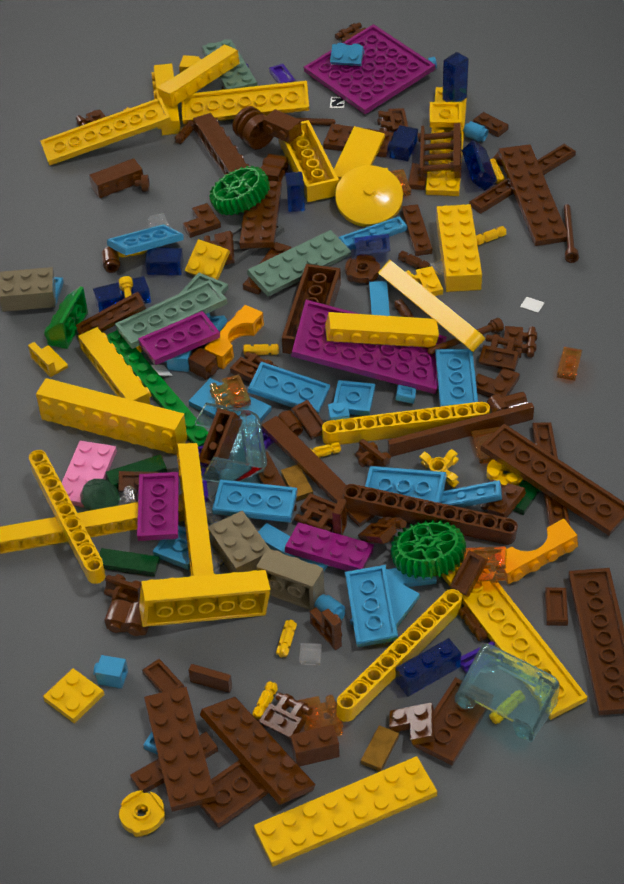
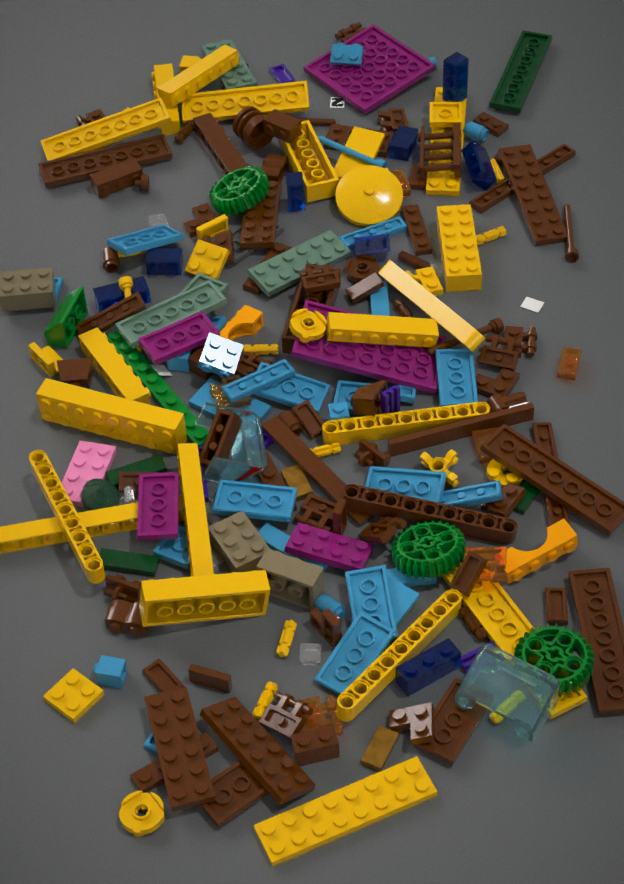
(76, 371): none -> reddish brown torso
(80, 165): none -> reddish brown plate
(213, 227): none -> yellow tile
(220, 356): none -> plate
(258, 380): none -> dark azure tile
(307, 333): none -> yellow plate
(319, 278): none -> reddish brown plate
(355, 653): none -> dark azure tile
(364, 288): none -> tile
(368, 398): none -> reddish brown slope
(378, 162): none -> dark azure piece
(393, 401): none -> dark purple tile
(520, 72): none -> dark green plate
(558, 658): none -> green gear

